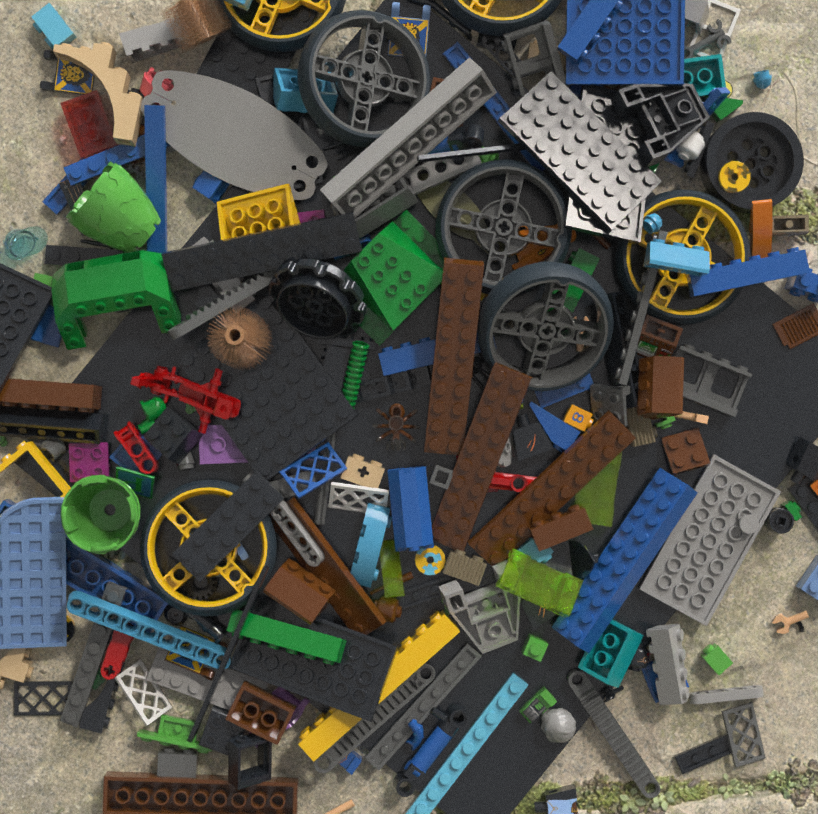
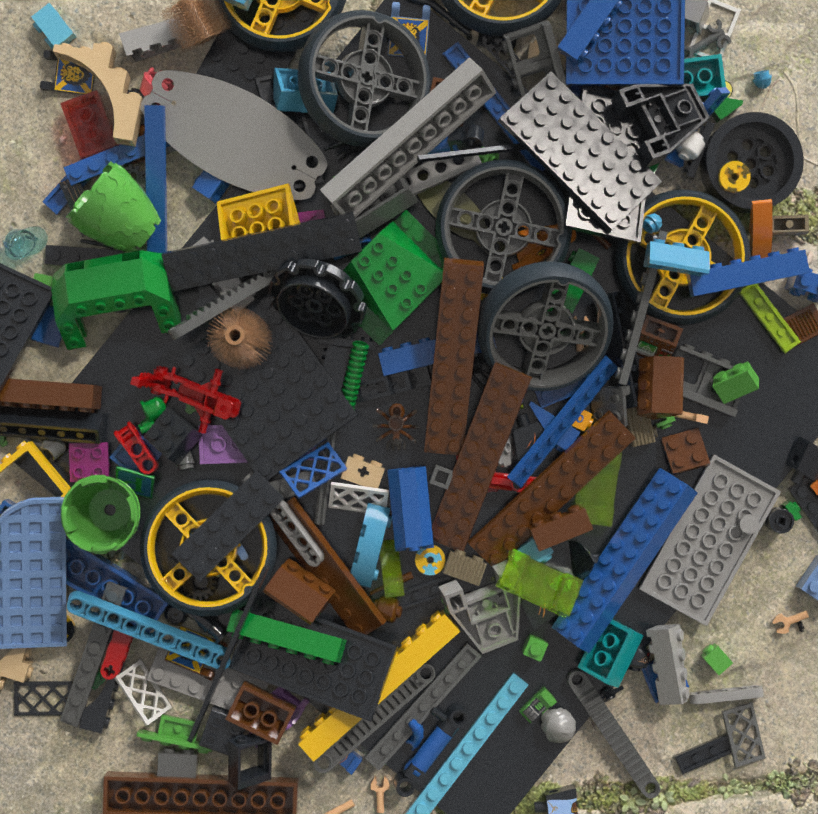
(380, 792): none -> light nougat bar
(562, 422): none -> blue tile
(735, 382): none -> bright green brick
(769, 317): none -> lime tile

